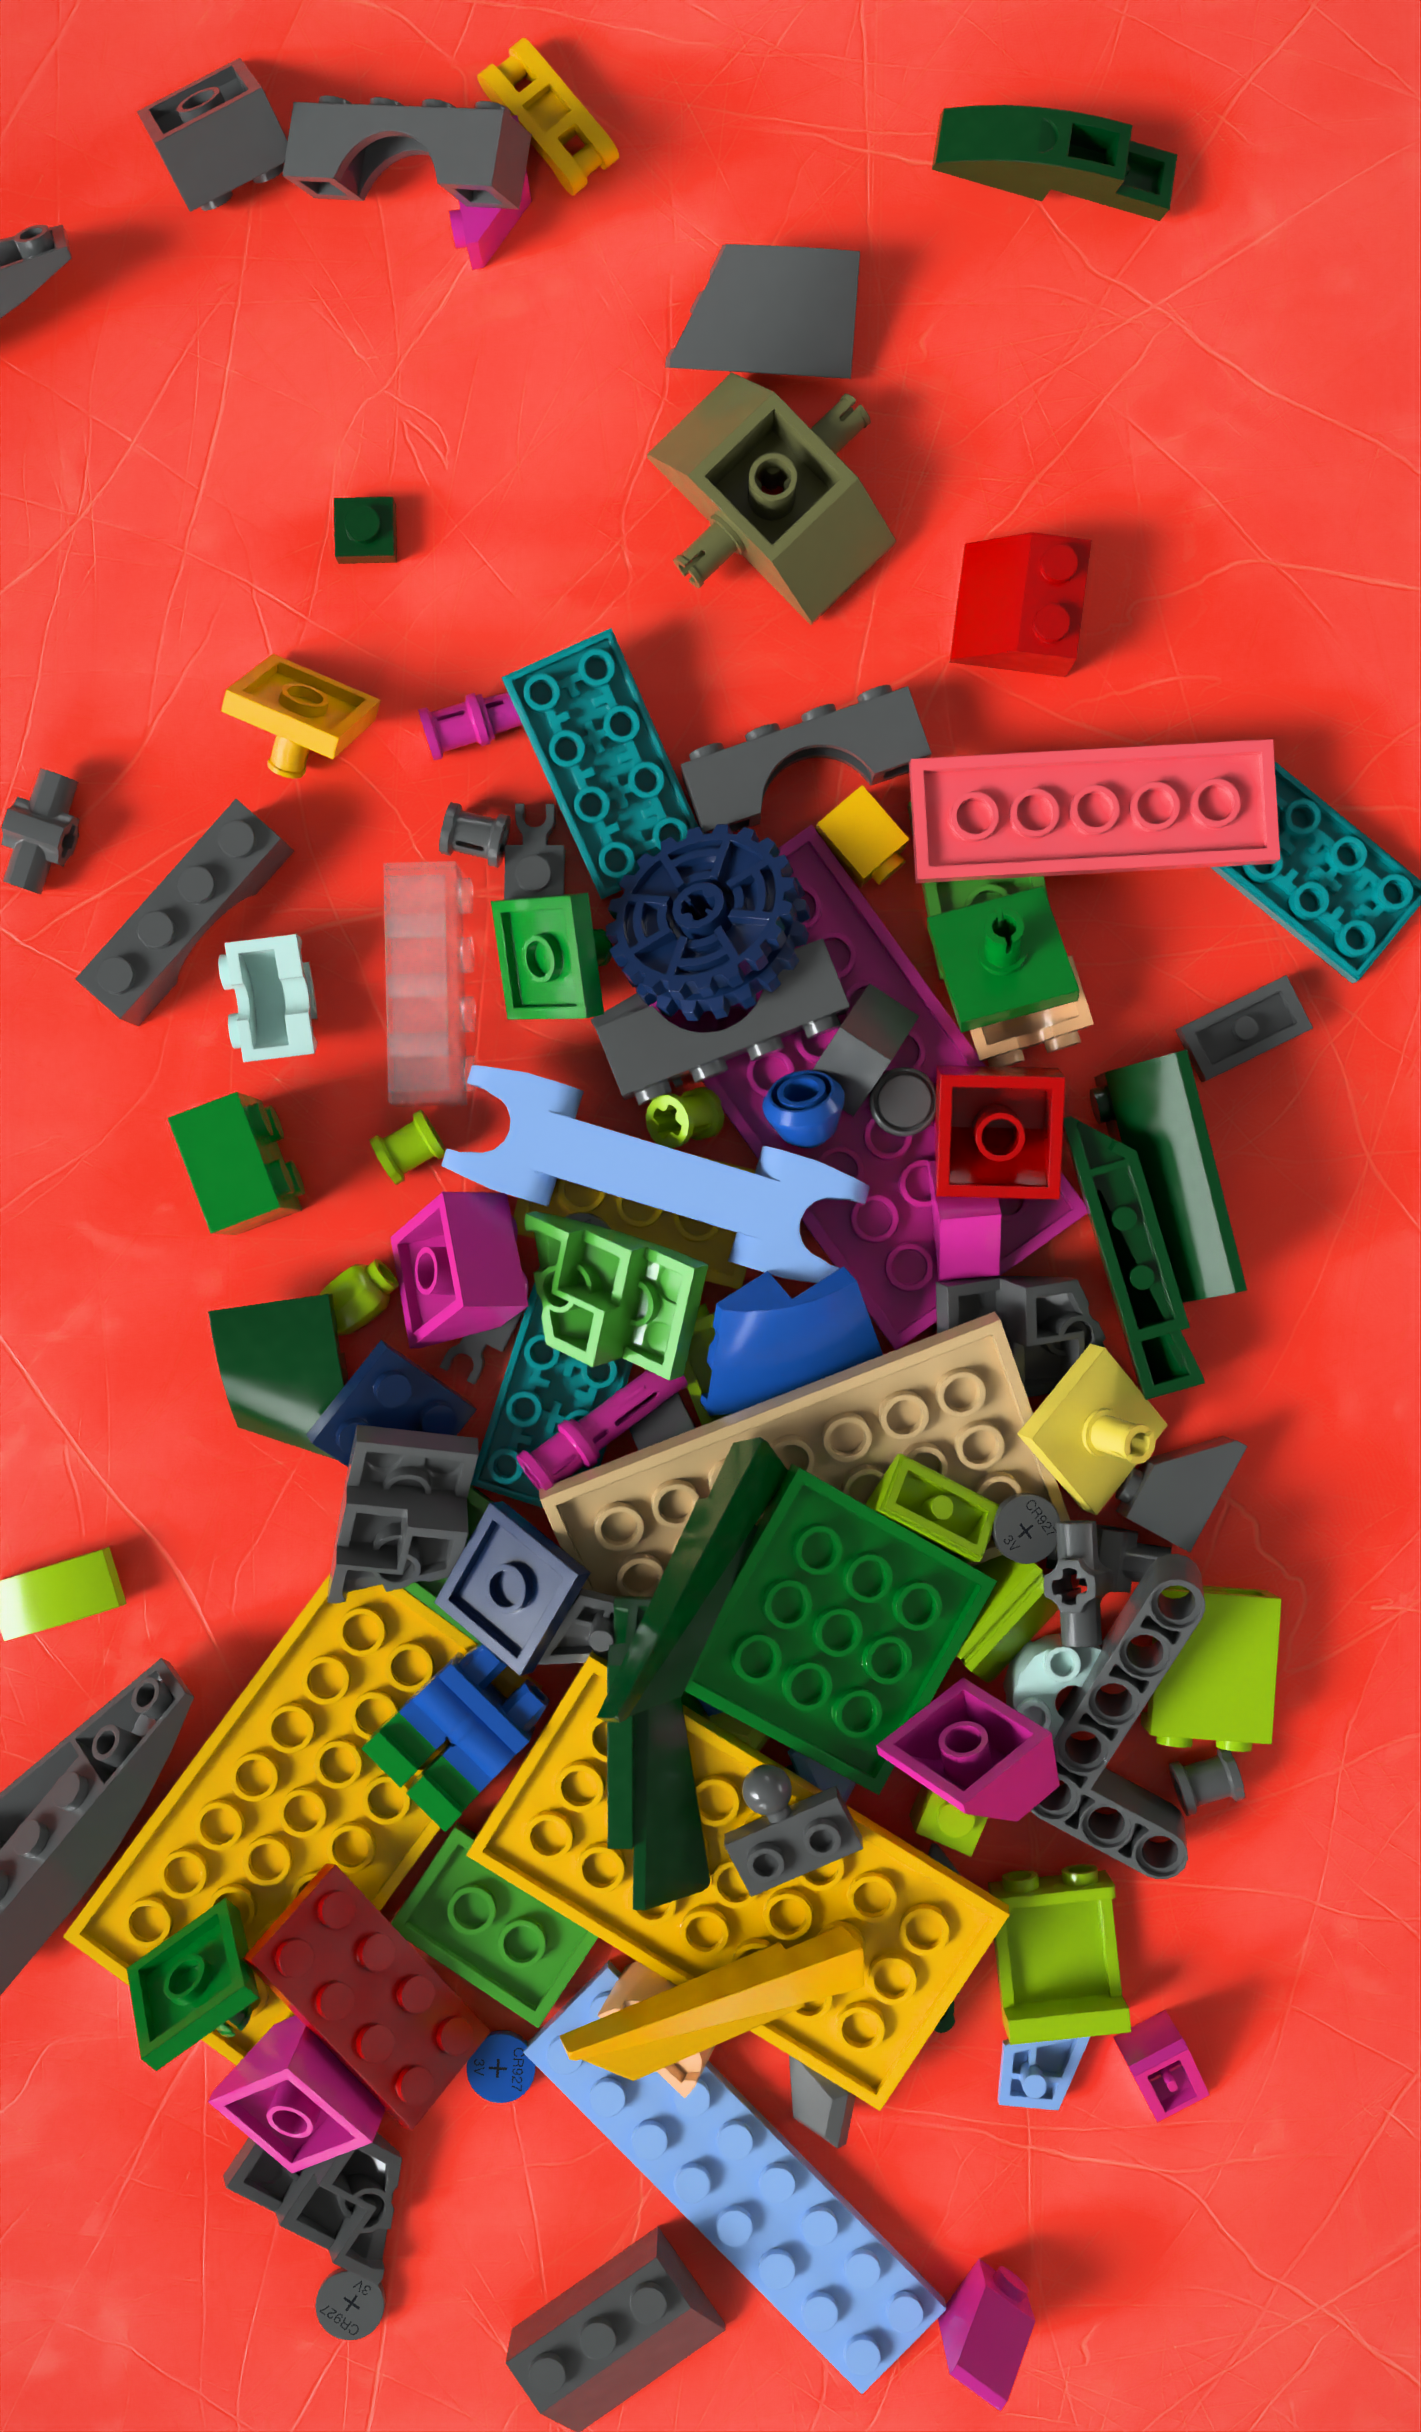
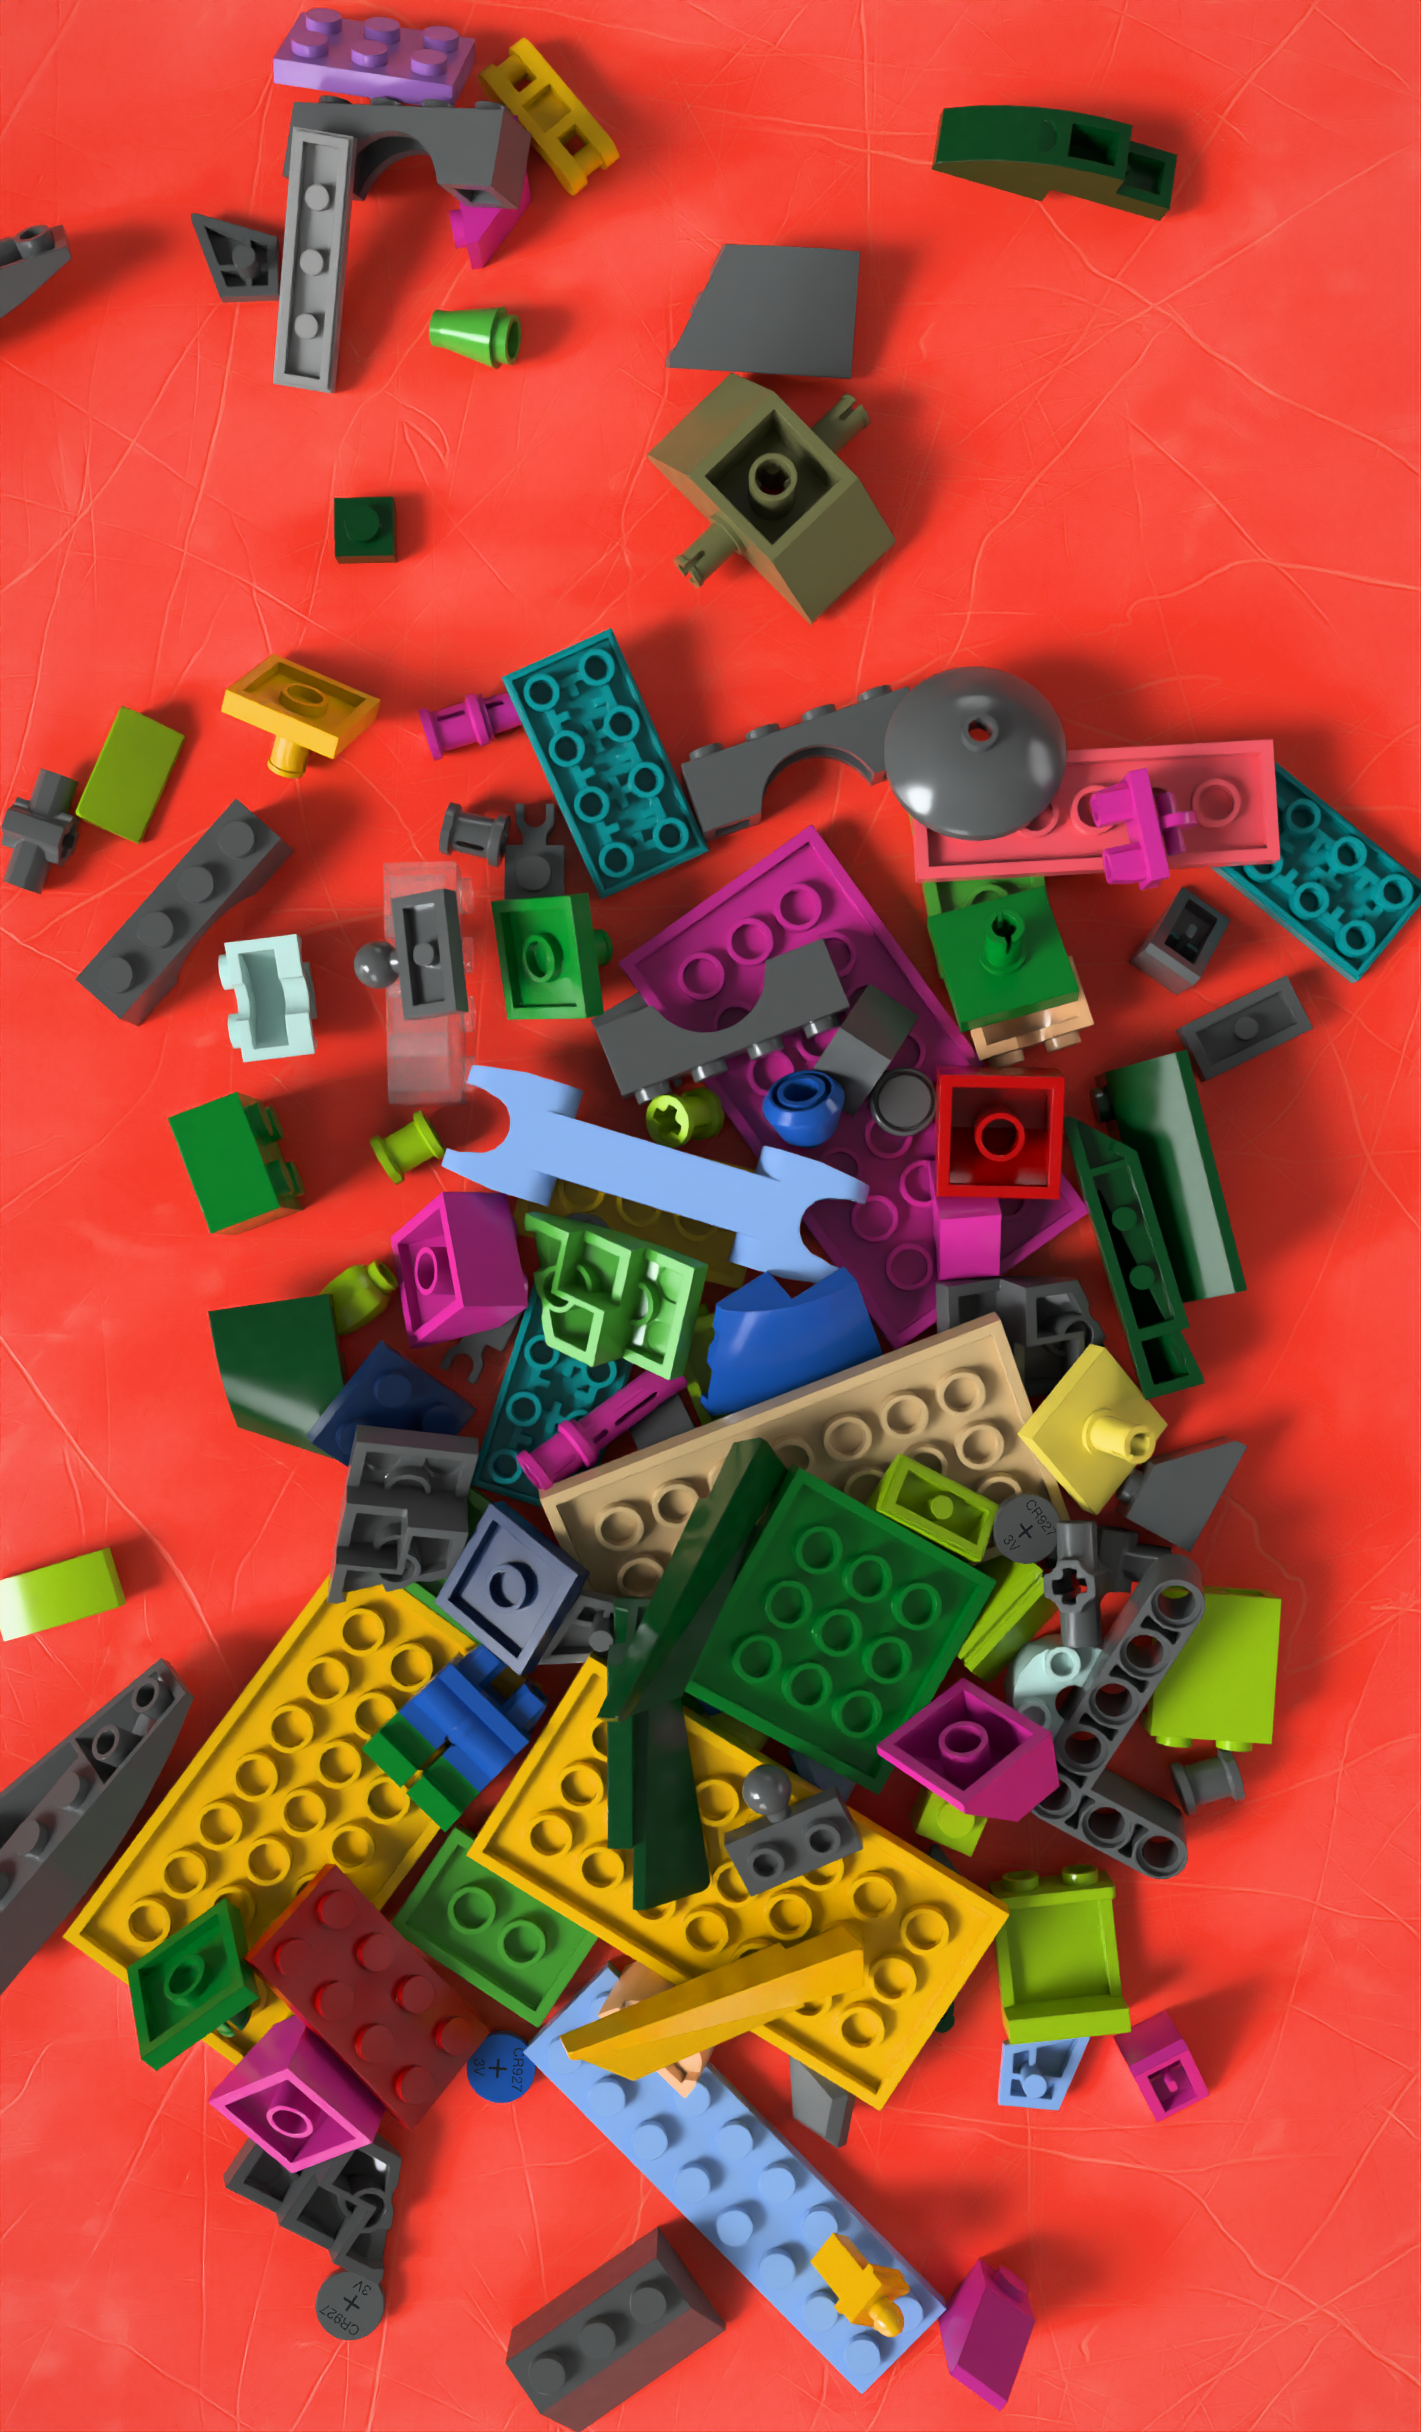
(130, 775): none -> lime slope
(216, 135): dark grey slope -> none
(240, 260): none -> dark grey piece
(314, 259): none -> light grey tile
(374, 58): none -> medium lavender plate
(425, 956): none -> dark grey plate
(478, 334): none -> bright green cone
(708, 922): dark blue piece -> none
(863, 838): yellow brick -> none
(863, 2288): none -> yellow piece
(967, 784): none -> dark grey dish
(1021, 603): red slope -> none
(1133, 804): none -> dark pink hips
(1181, 942): none -> dark grey slope

